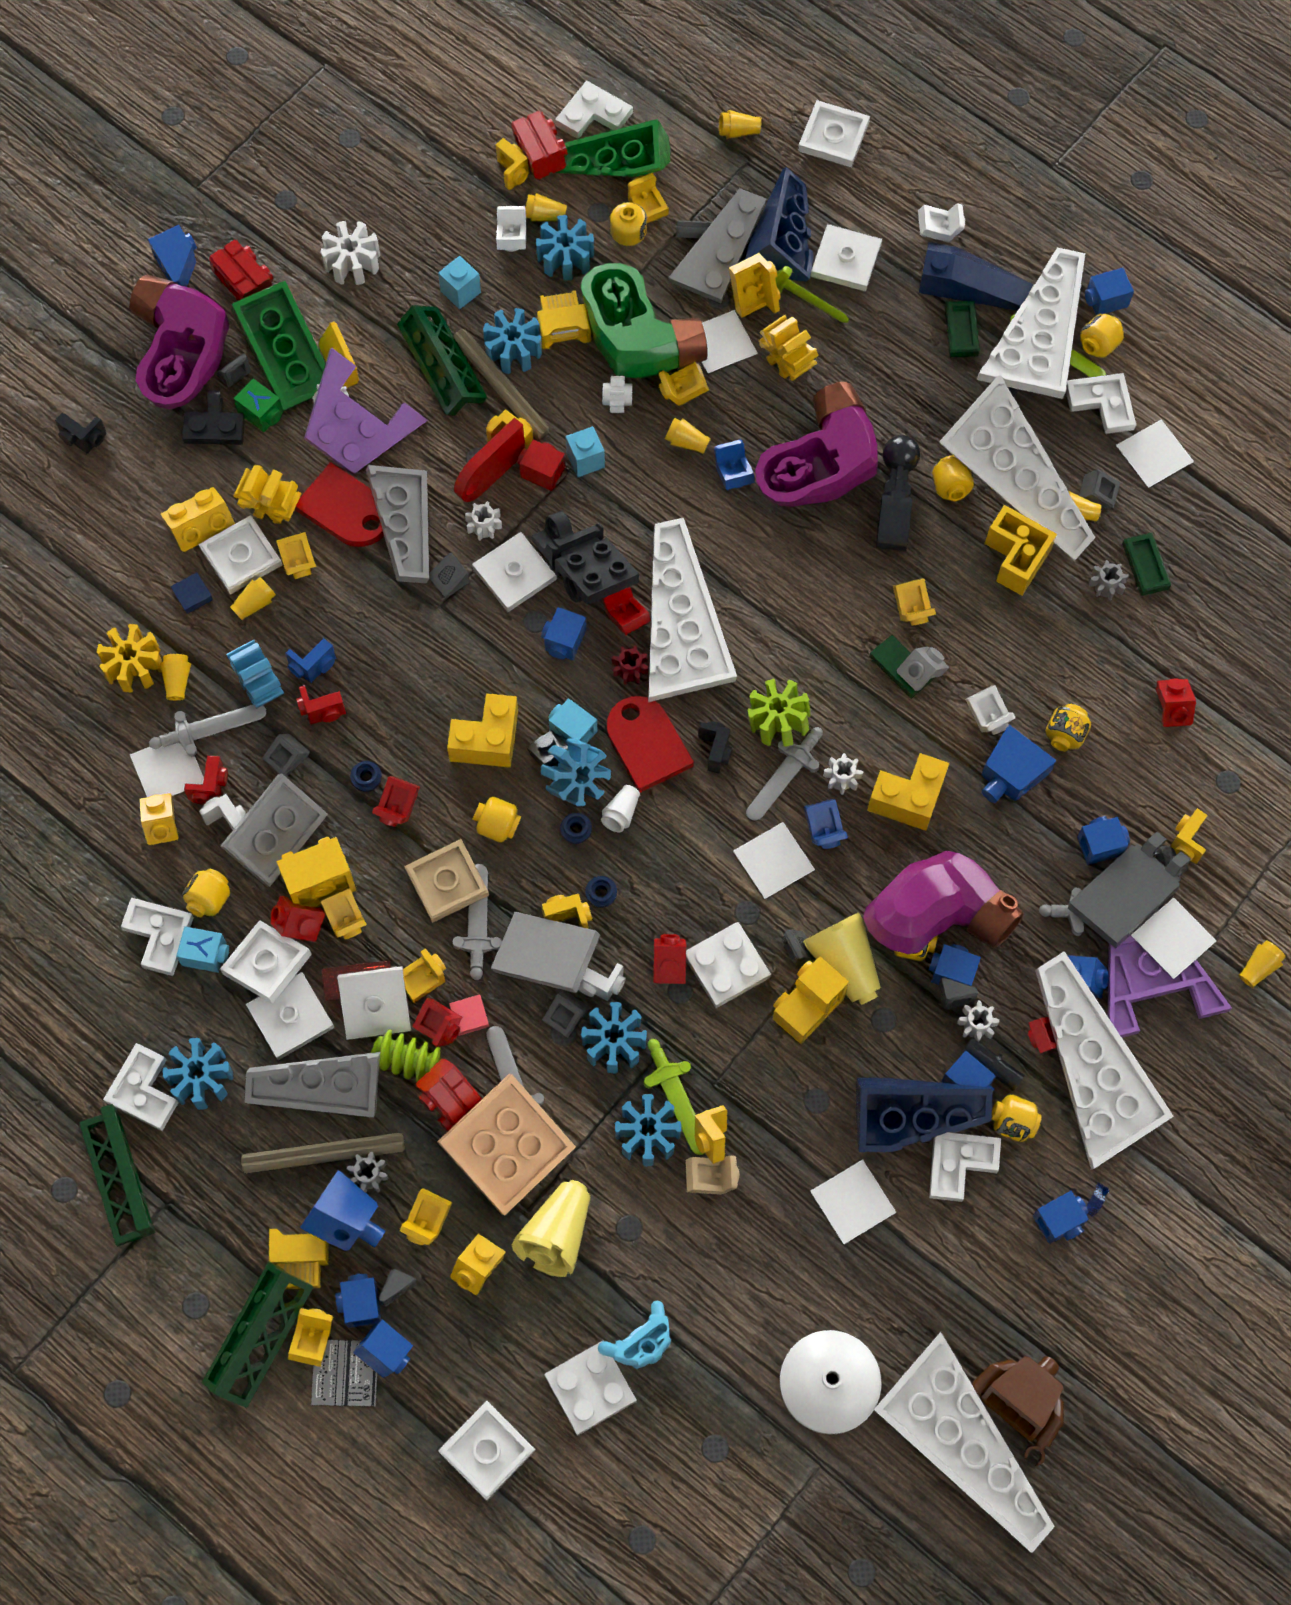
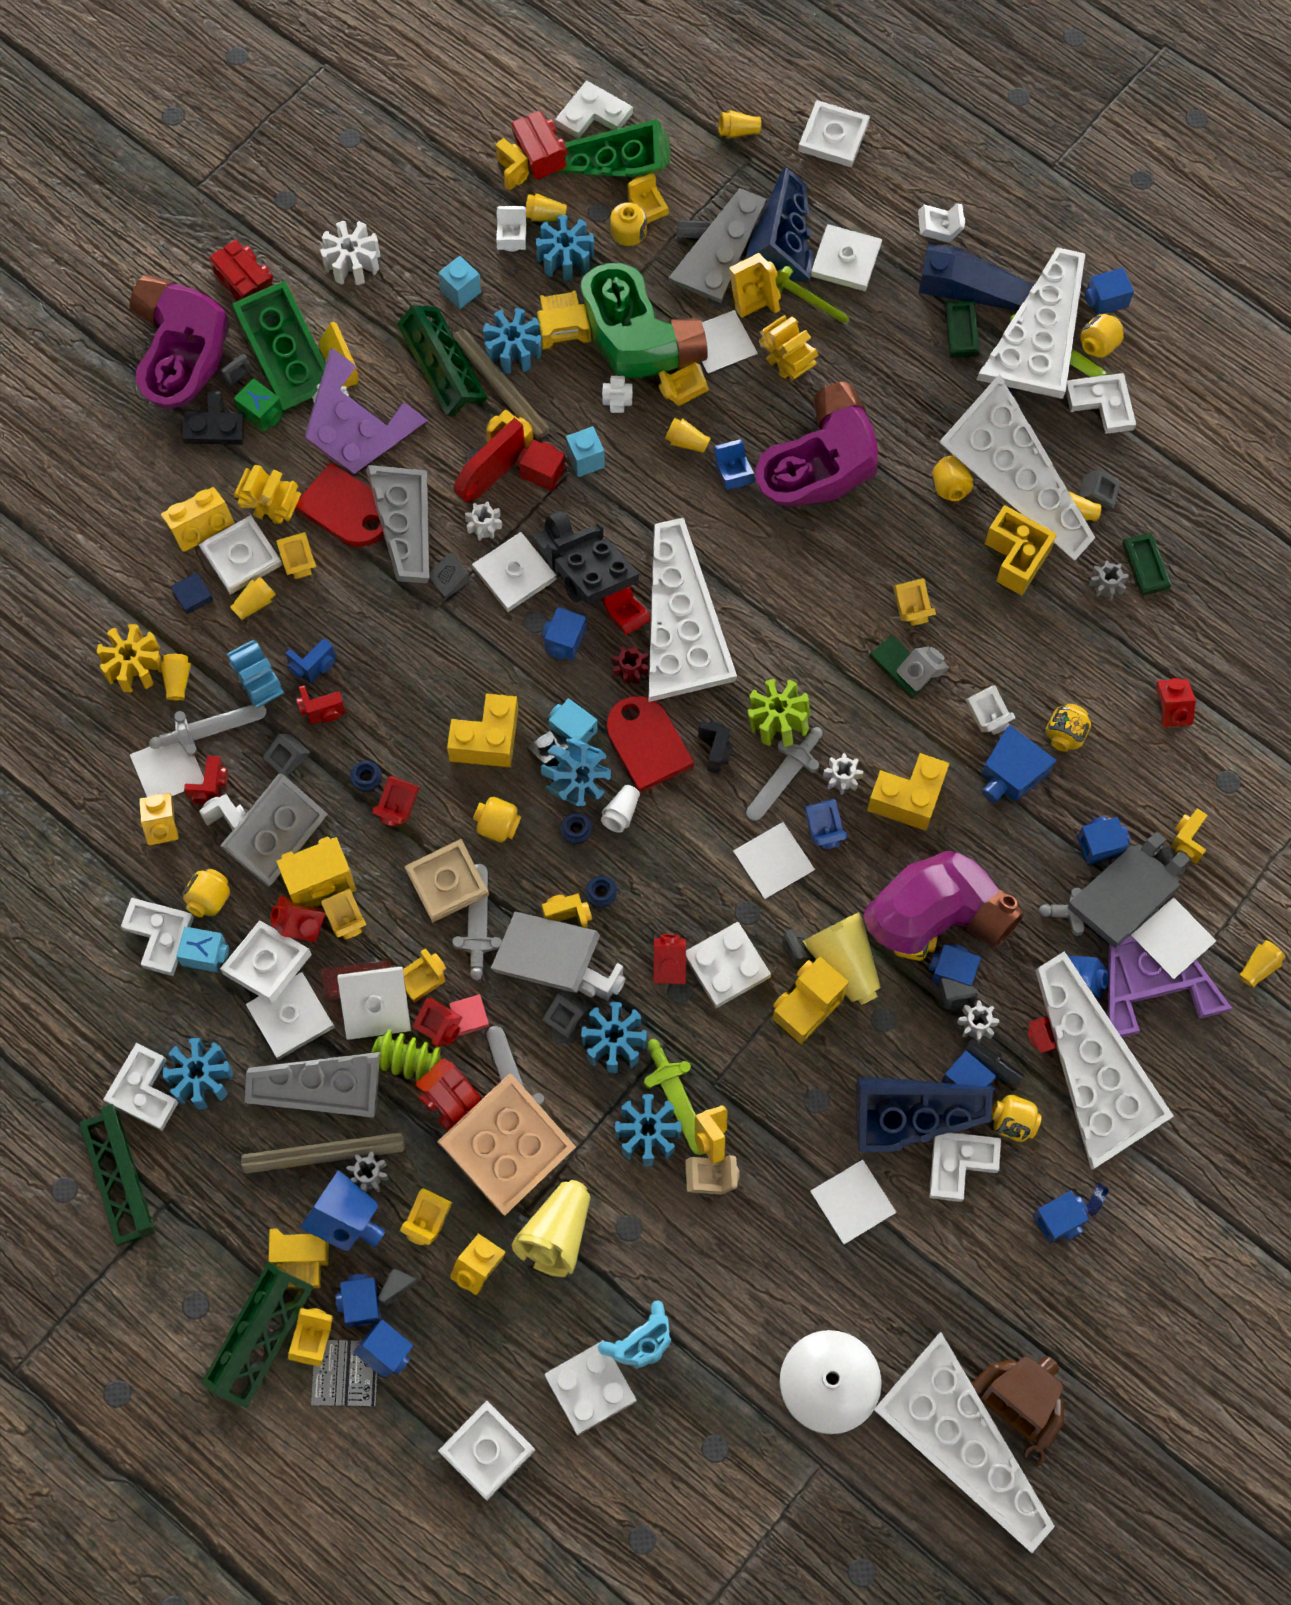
(82, 437): black bracket -> none
(174, 254): blue slope -> none
(900, 456): black beam -> none
(1154, 453): white sticker -> none

